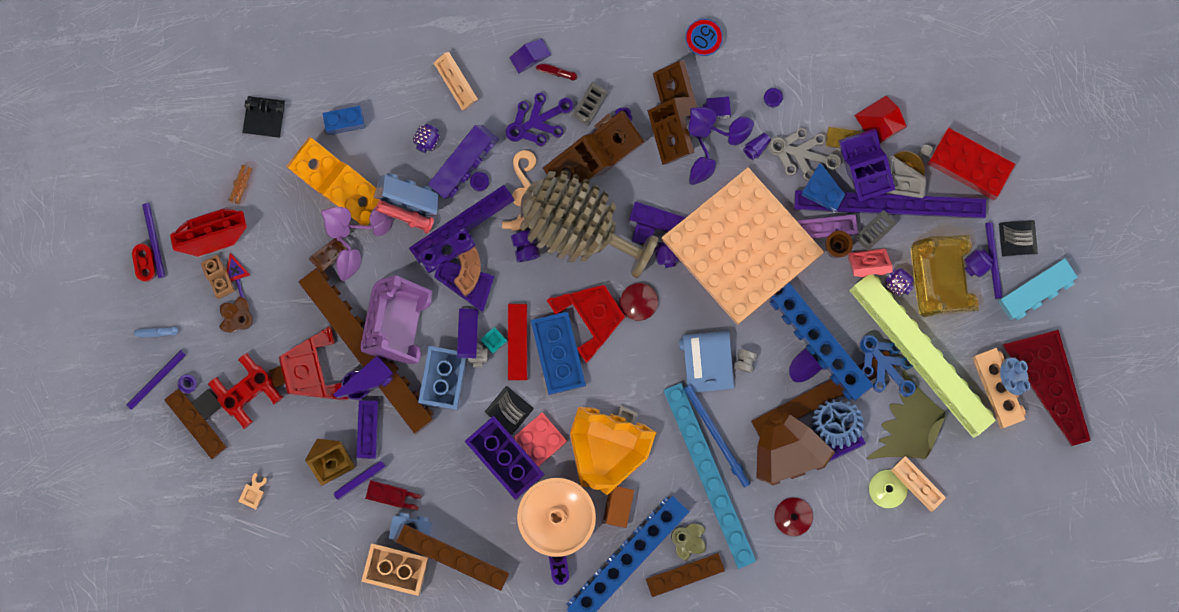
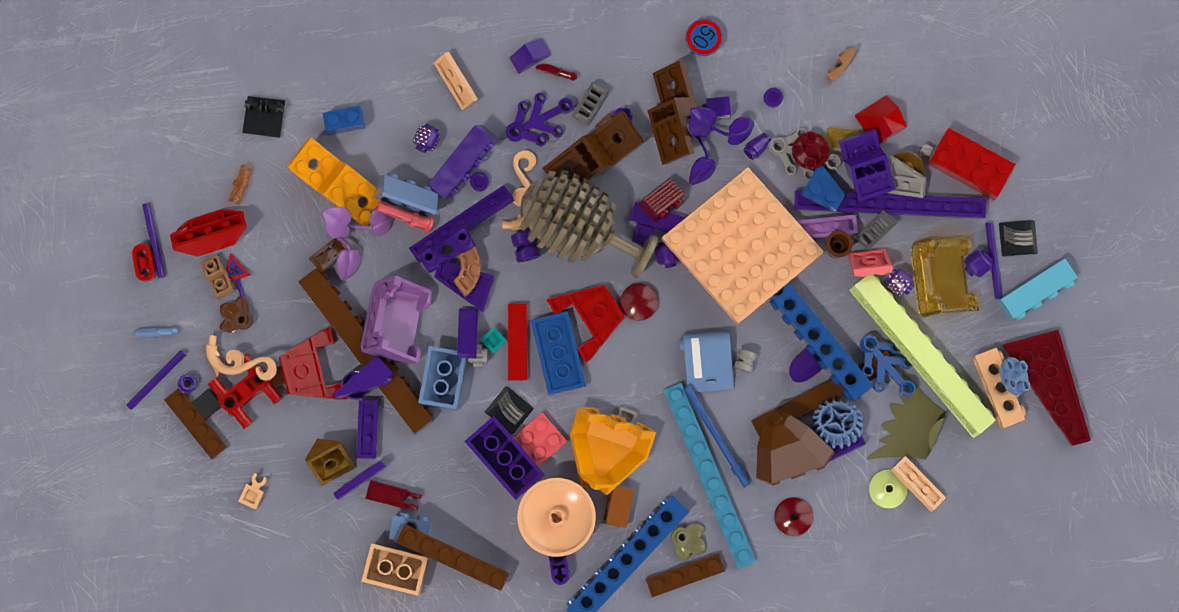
(240, 366): none -> light nougat plant
(662, 200): none -> dark red brick
(810, 150): none -> dark red dish
(843, 61): none -> medium nougat slope

